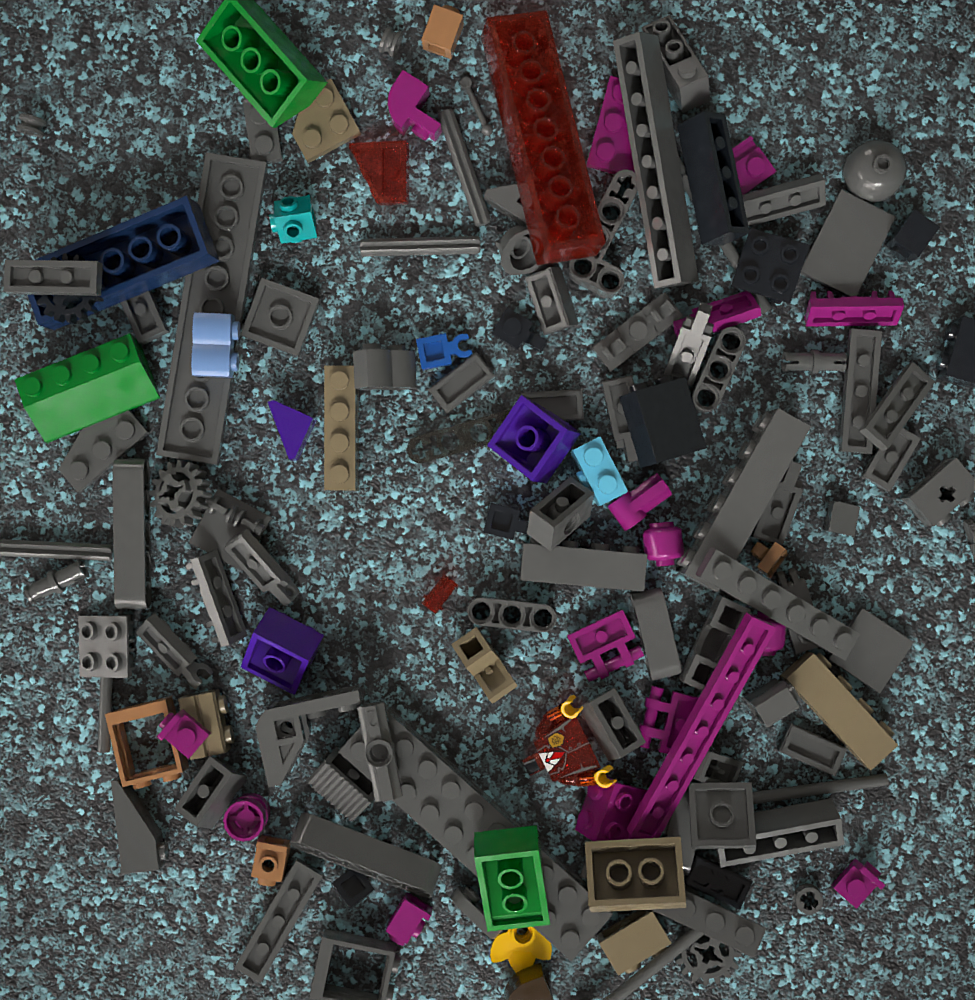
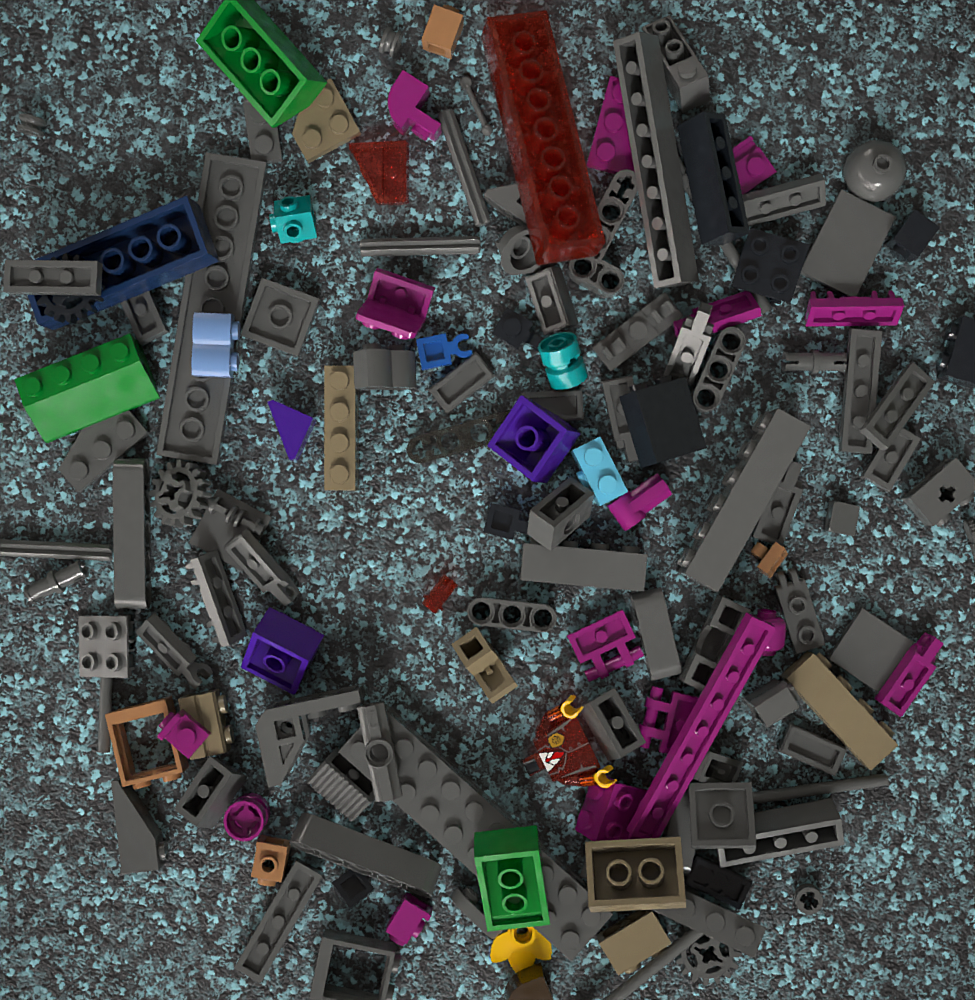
(396, 304): none -> magenta bracket
(563, 360): none -> teal wheel
(663, 543): magenta head -> none
(777, 603): dark grey plate -> none
(857, 882): magenta bracket -> none
(910, 675): none -> magenta hinge

